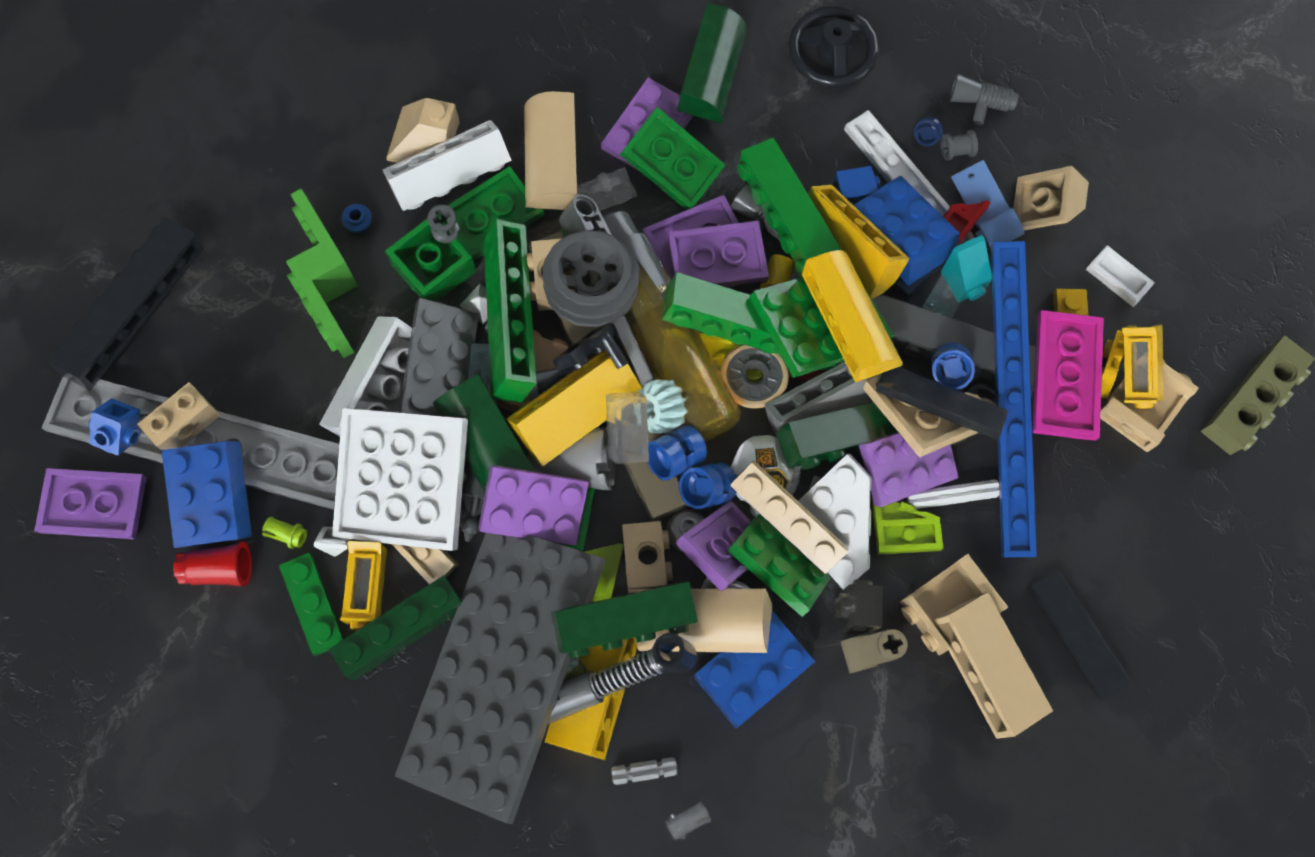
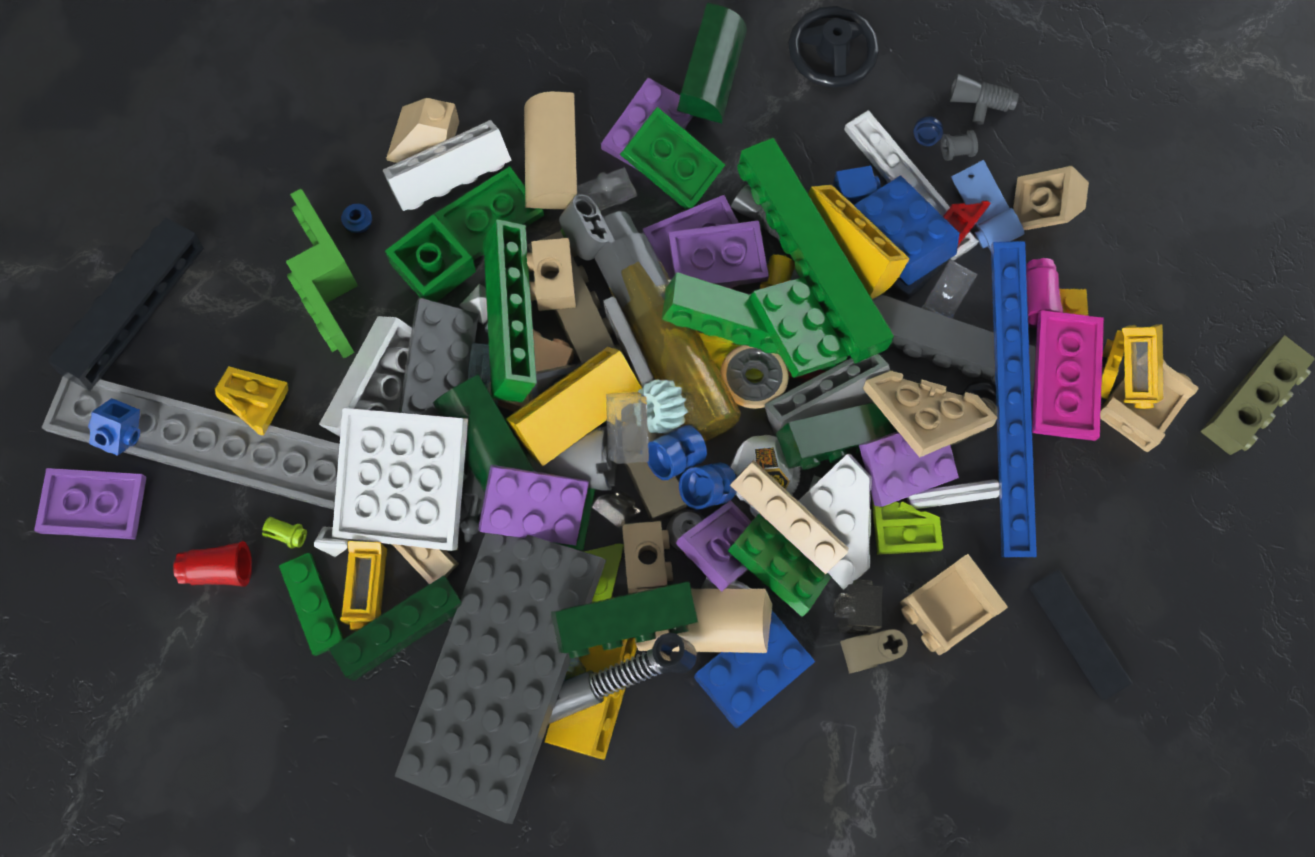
(179, 418): tan brick -> none
(206, 493): blue brick -> none
(251, 396): none -> yellow wing
(448, 217): dark grey bush -> none
(587, 304): dark grey wheel -> none
(593, 342): black plate -> none
(617, 508): none -> clear smoke plate
(644, 770): light grey axle -> none
(687, 821): clear pin -> none
(850, 315): yellow brick -> none
(943, 401): black tile -> none
(952, 365): blue wheel -> none
(968, 270): teal slope -> none
(993, 666): tan brick -> none
(1042, 289): none -> dark pink plant
(1120, 276): white tile -> none

